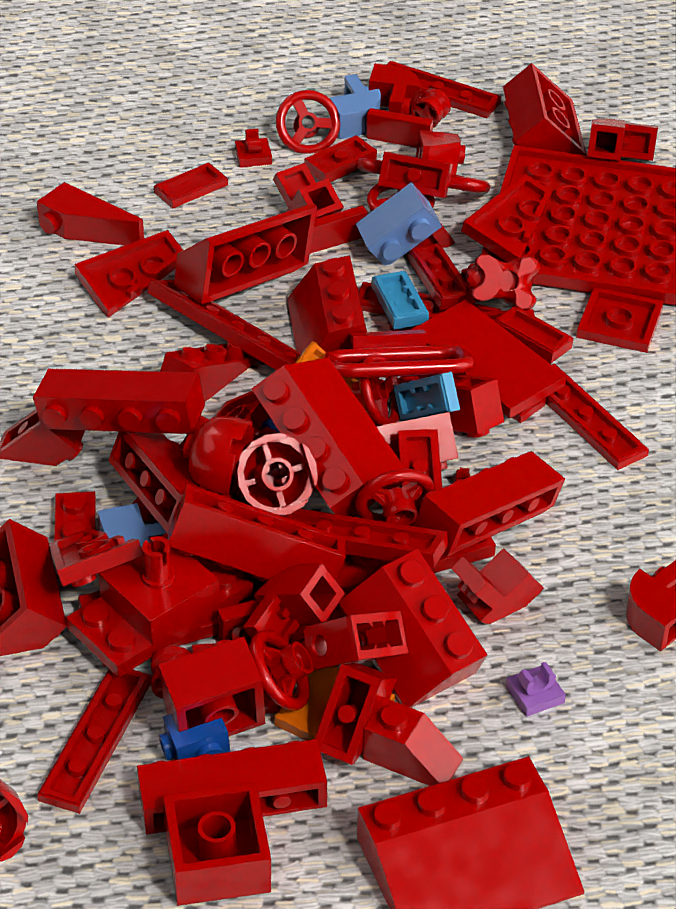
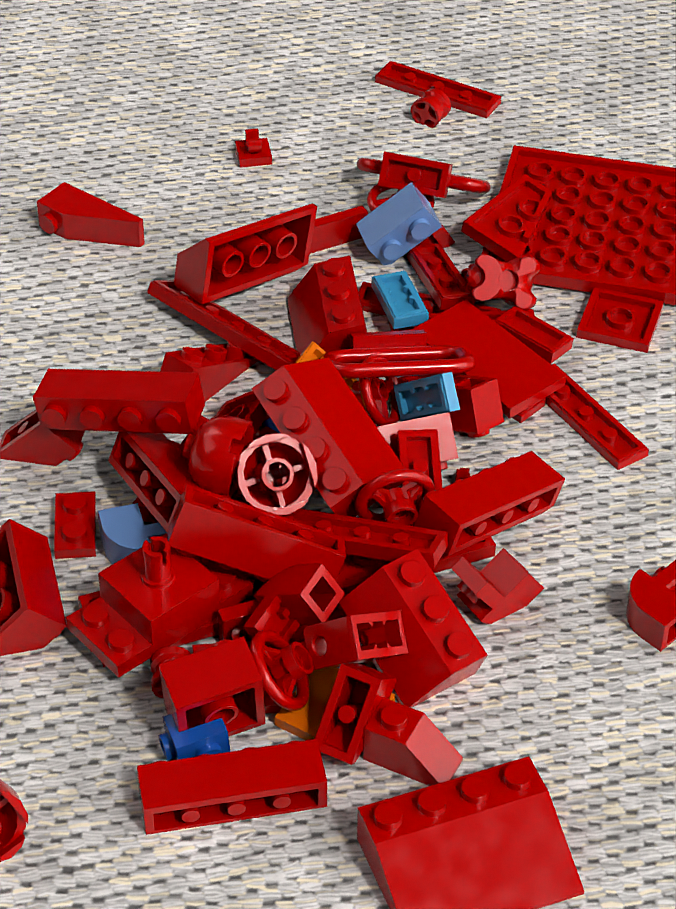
(90, 552): red wing -> none
(94, 740): red tile -> none
(126, 272): red wing -> none
(190, 185): red tile -> none
(217, 843): red brick -> none
(300, 189): red brick -> none
(332, 123): red piece -> none
(339, 159): red plate -> none
(354, 106): medium blue brick -> none
(396, 127): red tile -> none
(397, 87): red brick -> none
(441, 148): red slope -> none
(536, 689): medium lavender tile -> none
(542, 113): red slope -> none
(619, 139): red brick -> none

